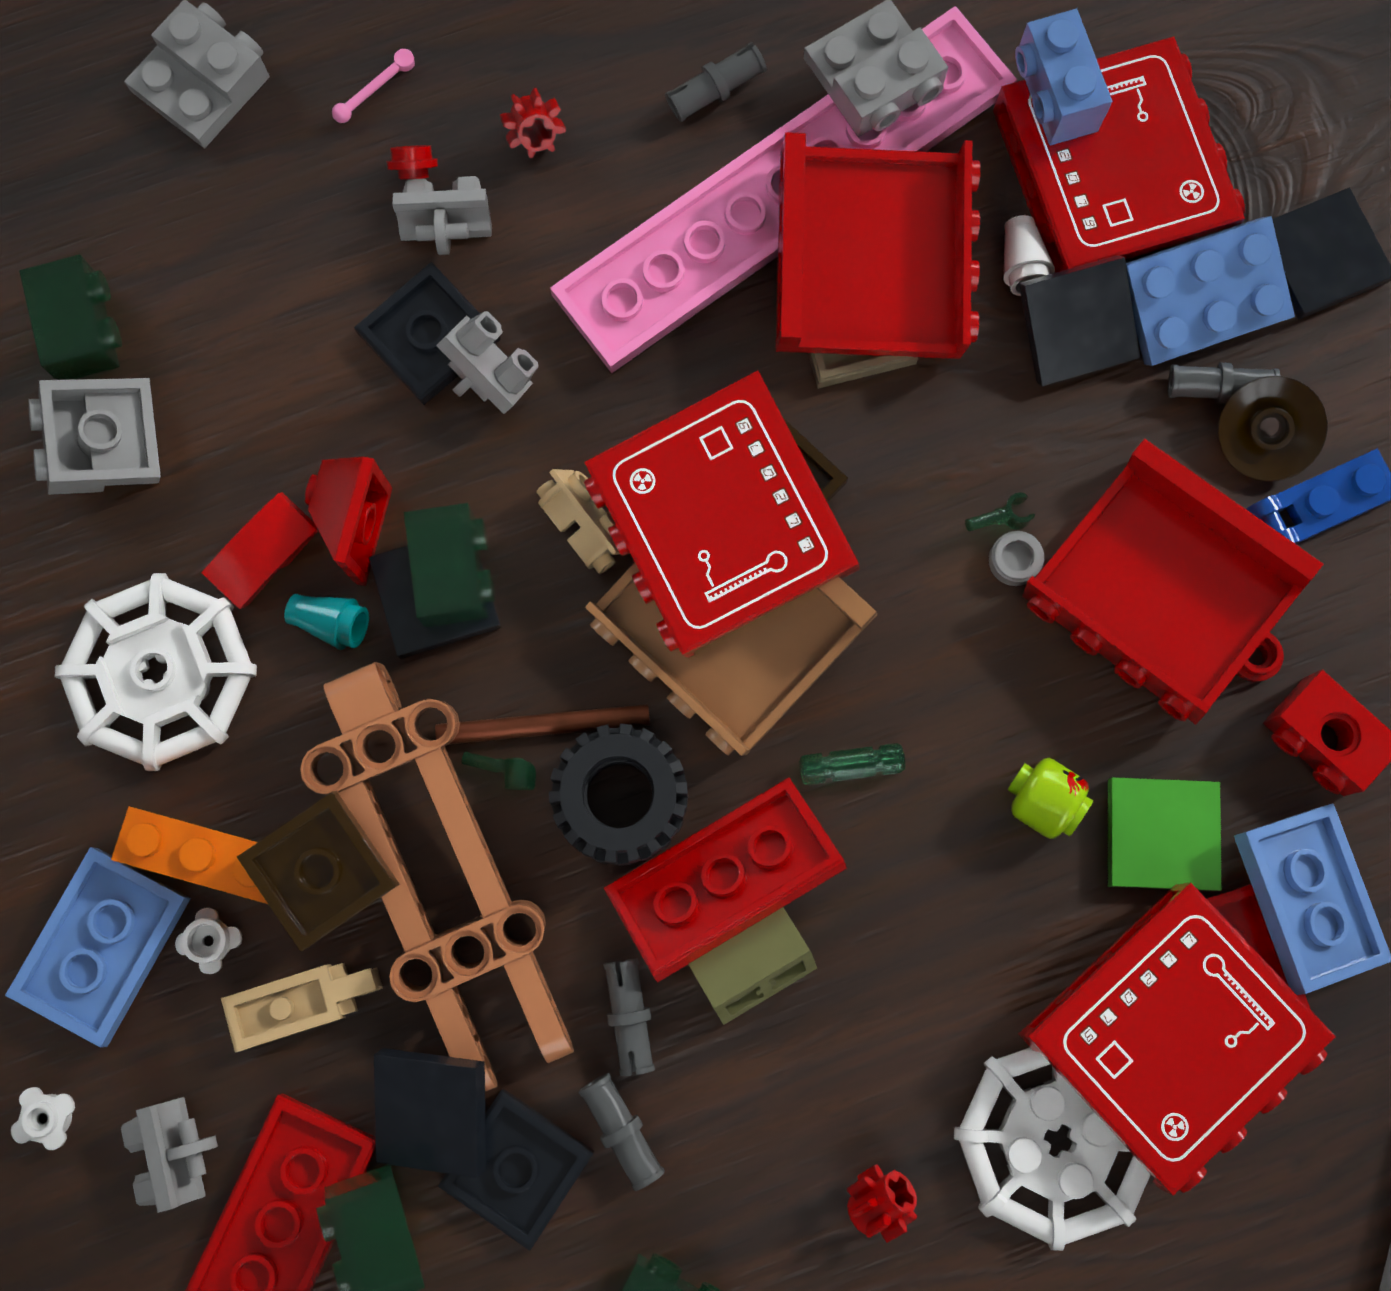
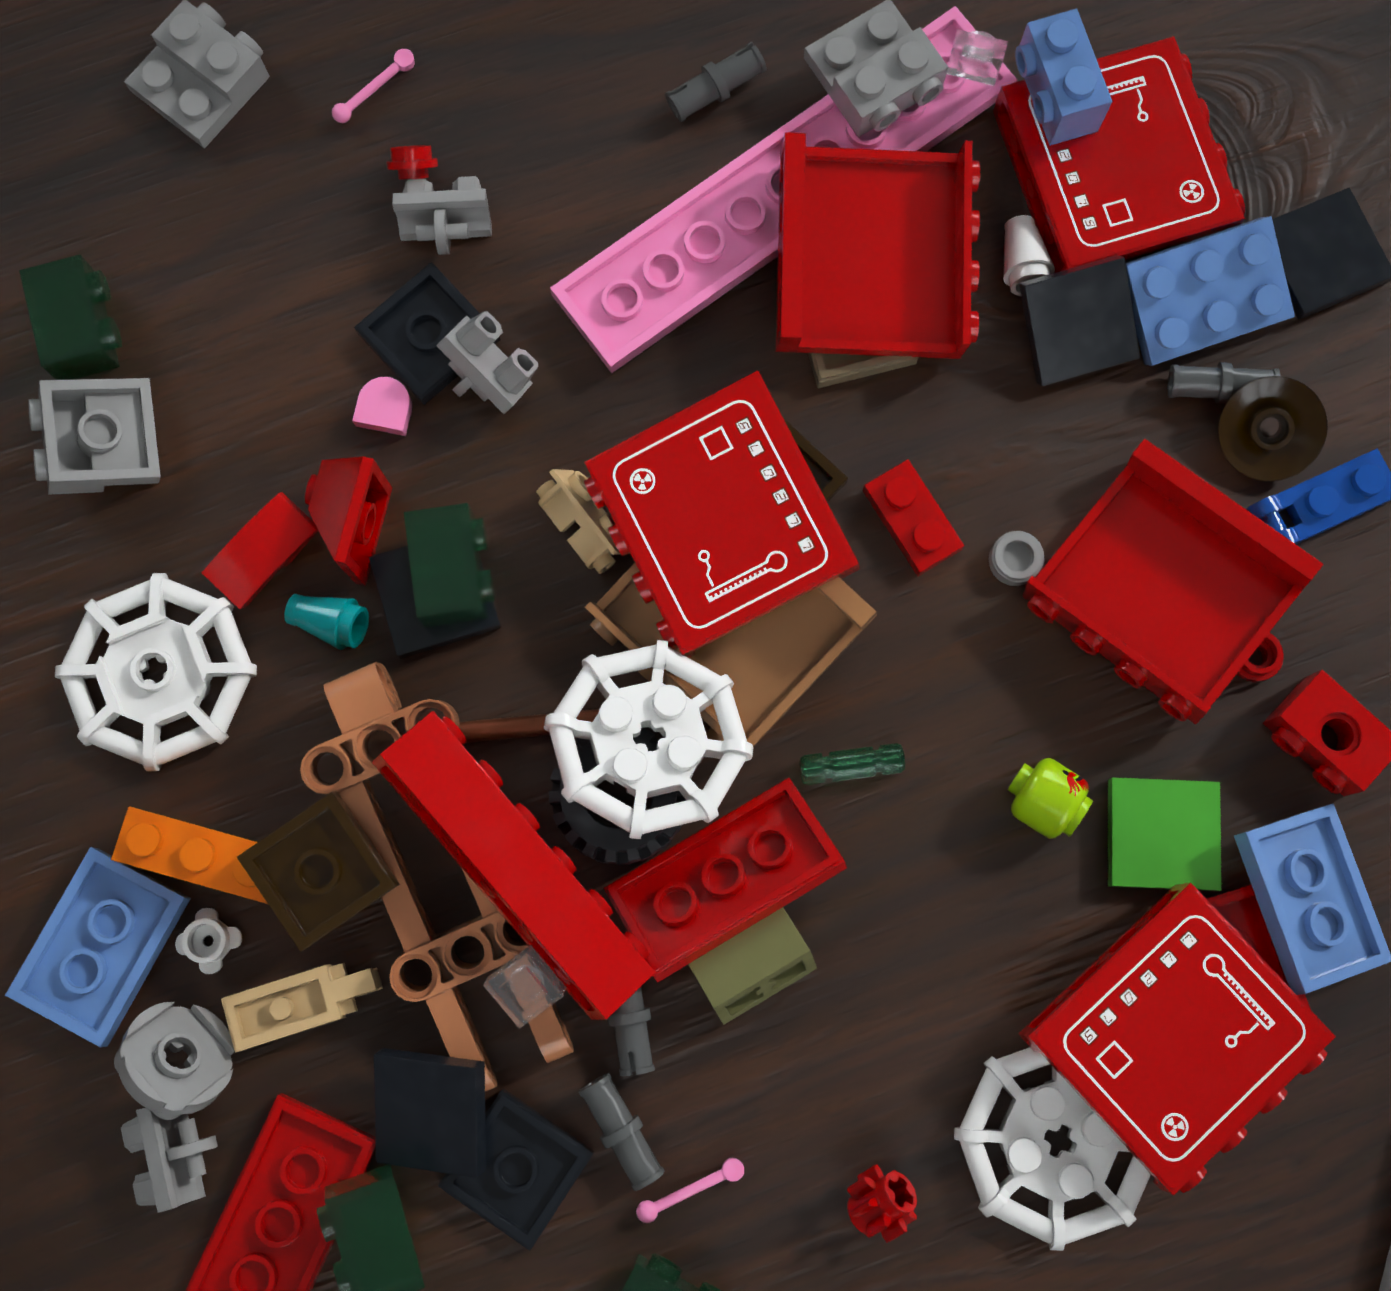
(59, 1117): white plate -> none
(157, 1083): none -> light grey plate
(383, 406): none -> bright pink tile
(515, 866): none -> red brick
(518, 772): clear green hand -> none
(523, 114): red gear -> none
(525, 986): none -> clear plate
(631, 764): none -> white plate
(731, 1170): none -> bright pink hinge
(913, 517): none -> red plate
(976, 56): none -> clear plate
(1001, 515): clear green hand -> none

